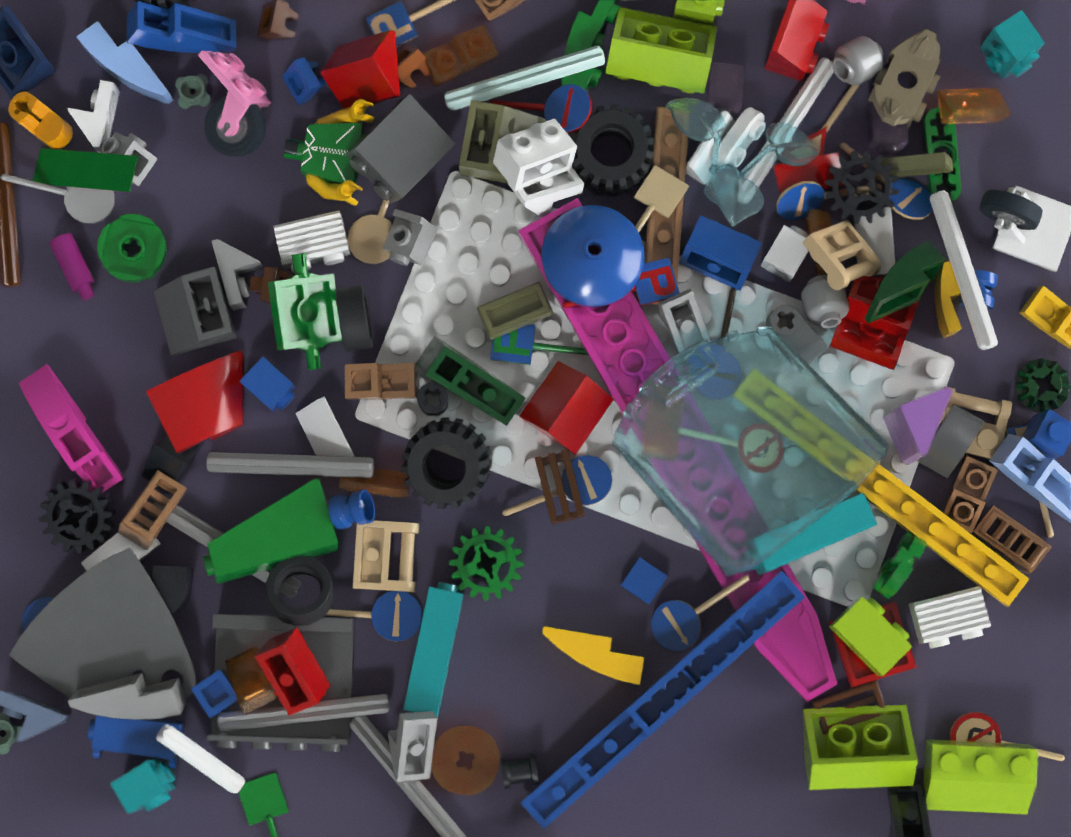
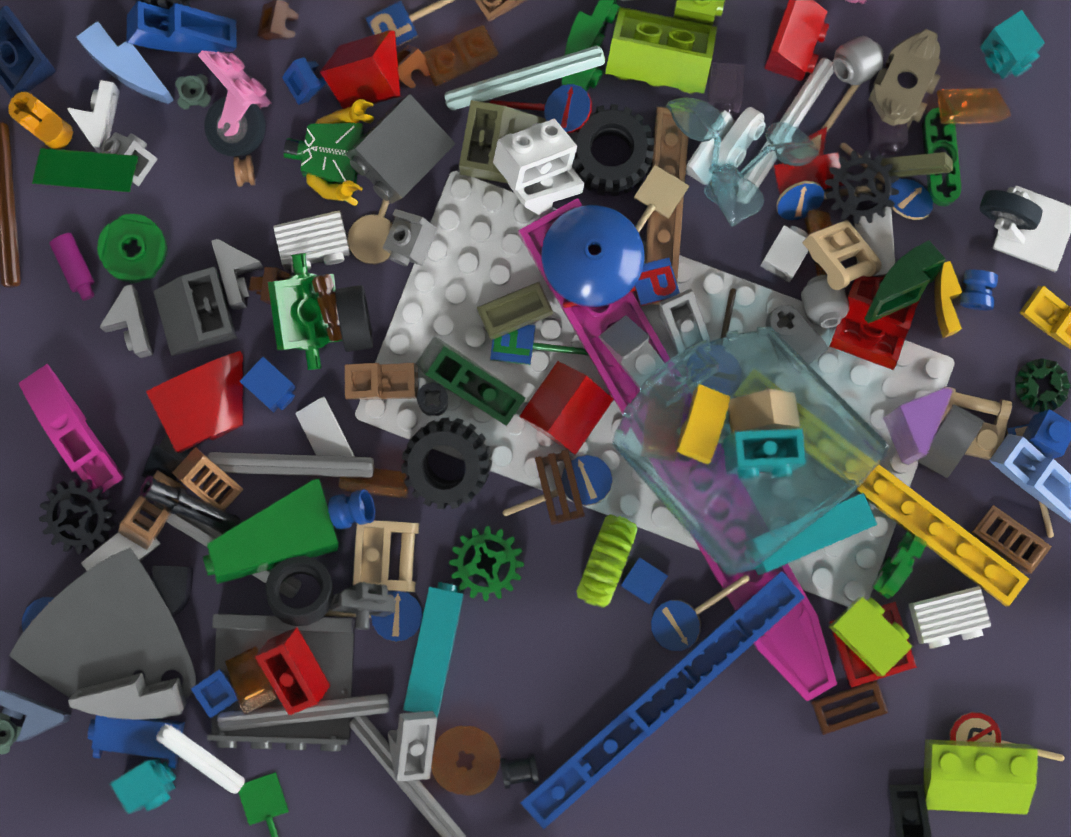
(81, 203): light grey piece -> none
(128, 313): none -> light grey slope
(156, 491): none -> black pin
(192, 465): none -> medium nougat slope
(244, 170): none -> medium nougat bush
(327, 302): none -> reddish brown axle
(364, 600): none -> dark grey piece
(595, 654): yellow slope -> none
(607, 560): none -> lime gear
(632, 350): none -> light grey slope
(704, 424): none -> yellow slope
(720, 253): blue brick -> none
(763, 411): none -> tan slope
(764, 452): none -> teal brick
(859, 755): lime slope -> none
(963, 270): white axle -> none
(969, 492): medium nougat slope -> none

